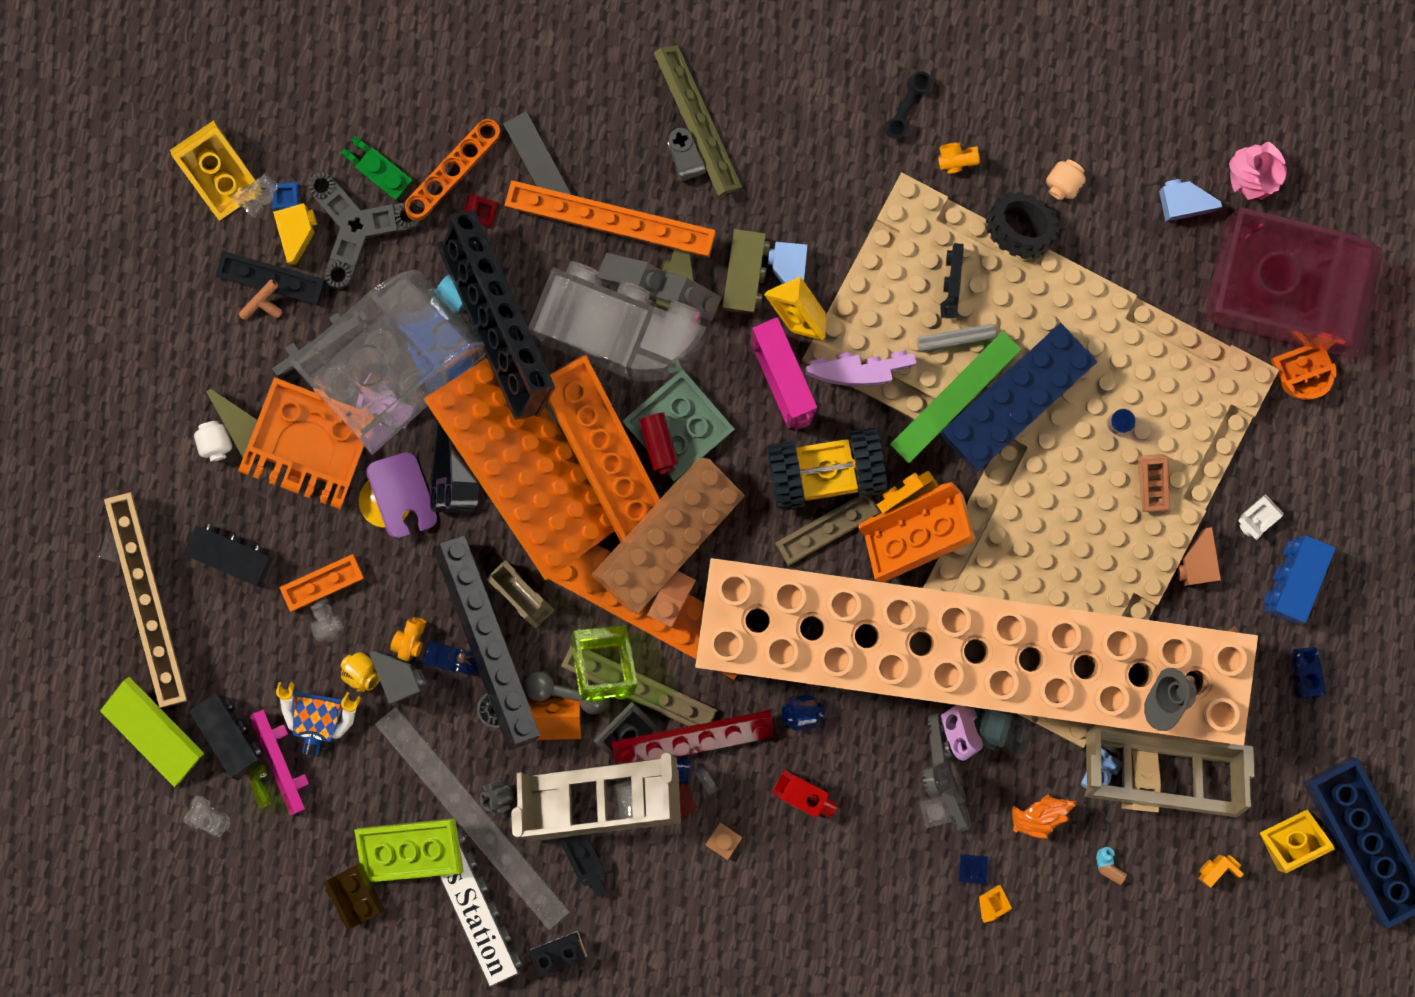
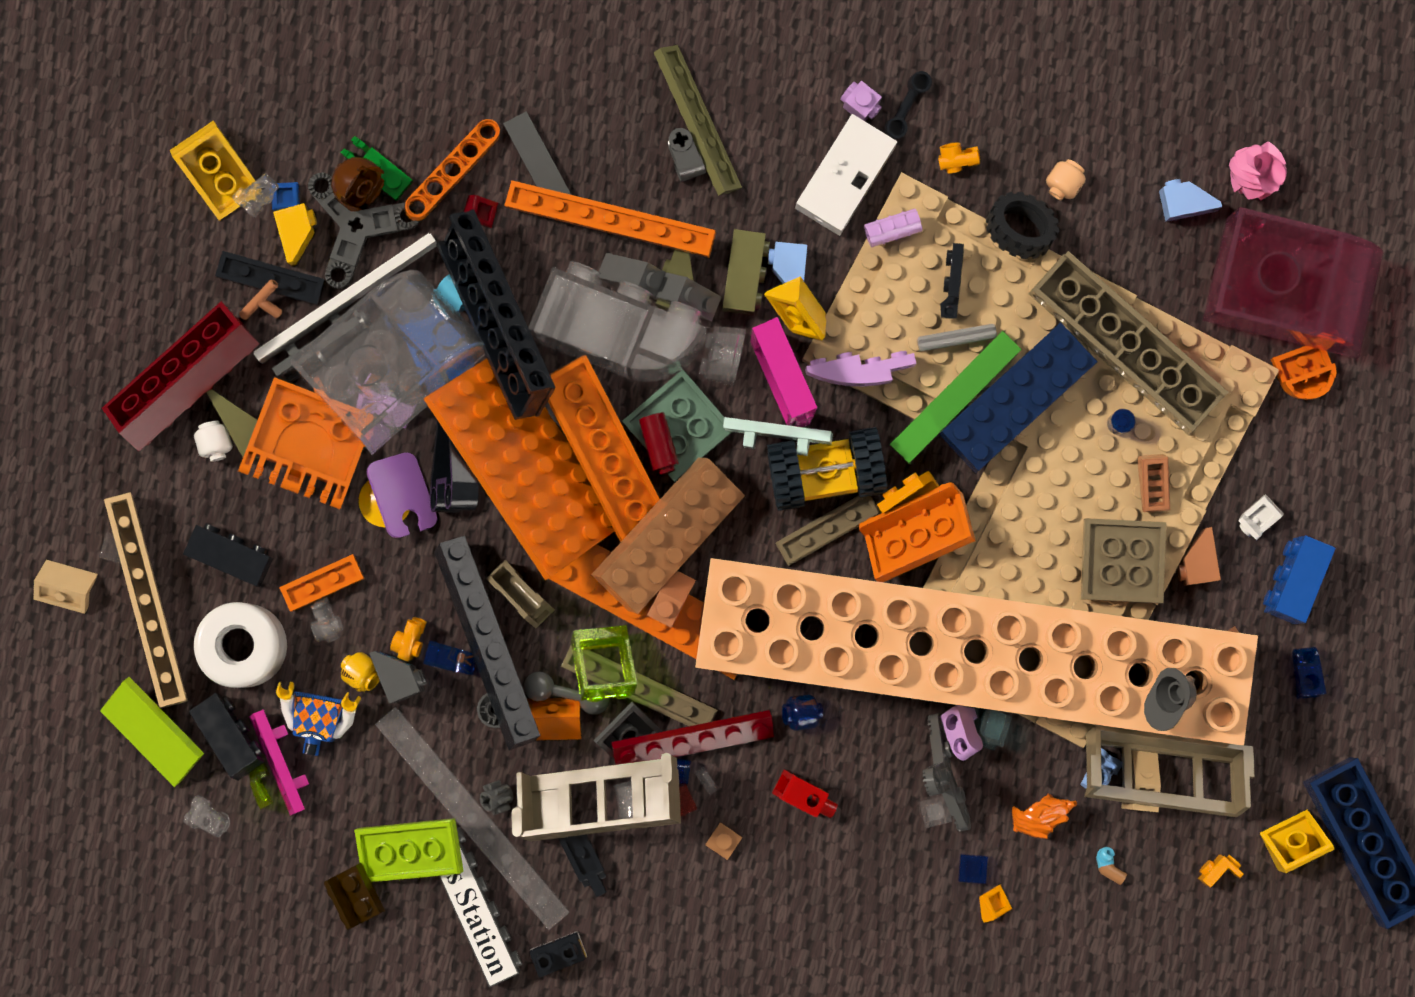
(64, 586): none -> tan panel
(180, 376): none -> dark red brick
(268, 639): none -> white piece
(345, 298): none -> white tile
(357, 182): none -> reddish brown cylinder
(724, 355): none -> clear slope
(754, 428): none -> light aqua hinge
(846, 174): none -> white brick
(861, 101): none -> lavender brick
(893, 227): none -> lavender axle
(1123, 560): none -> dark tan plate
(1128, 342): none -> dark tan tile

